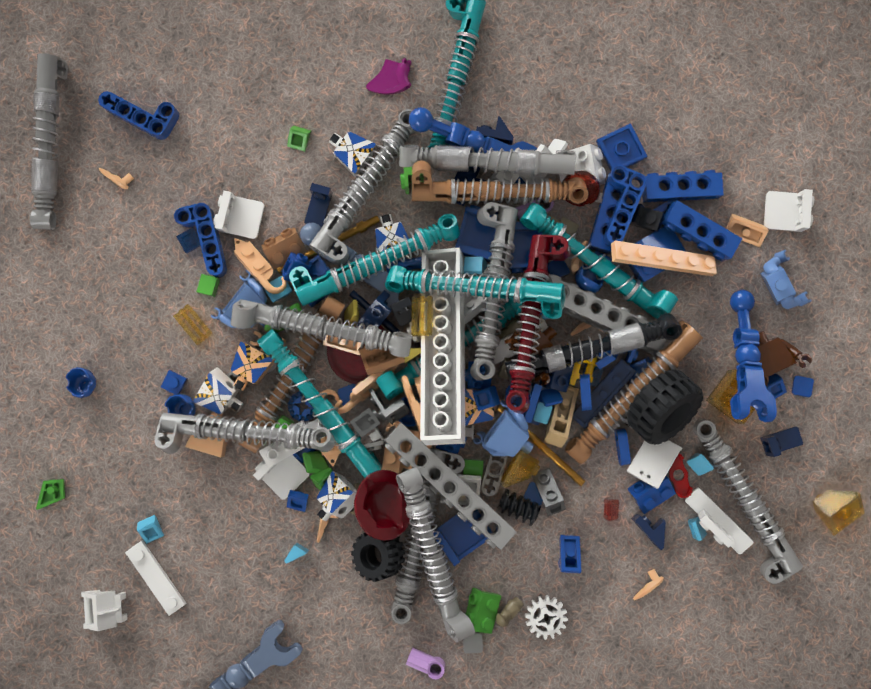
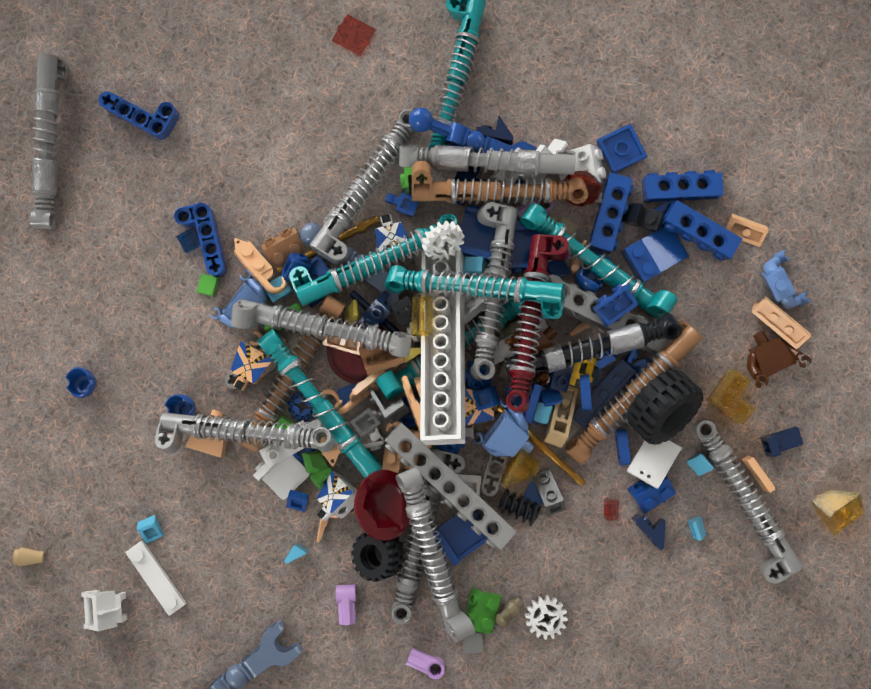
(27, 556): none -> tan cone
(51, 492): bright green piece -> none
(116, 179): light nougat bar -> none
(174, 382): blue plate -> none
(182, 312): clear yellow tile -> none
(218, 393): torso -> none
(238, 215): white bracket -> none
(298, 138): bright green slope -> none
(318, 204): dark blue bracket -> none
(346, 603): none -> lavender piece
(352, 151): torso -> none
(353, 35): none -> clear red piece
(391, 78): magenta arm -> none
(403, 203): none -> blue plate
(409, 264): blue pin -> none
(443, 241): none -> white gear
(473, 467): bright green slope -> none
(569, 554): blue slope -> none
(616, 305): none -> blue bracket
(621, 207): blue beam -> none
(656, 581): light nougat bar -> none
(663, 258): light nougat plate -> none
(682, 486): red piece -> none
(716, 520): white bracket -> none
(749, 371): blue piece -> none
(758, 474): none -> light nougat tile
(776, 385): blue slope -> none
(781, 322): none -> light nougat panel
(789, 210): white bracket -> none
(802, 386): blue piece -> none

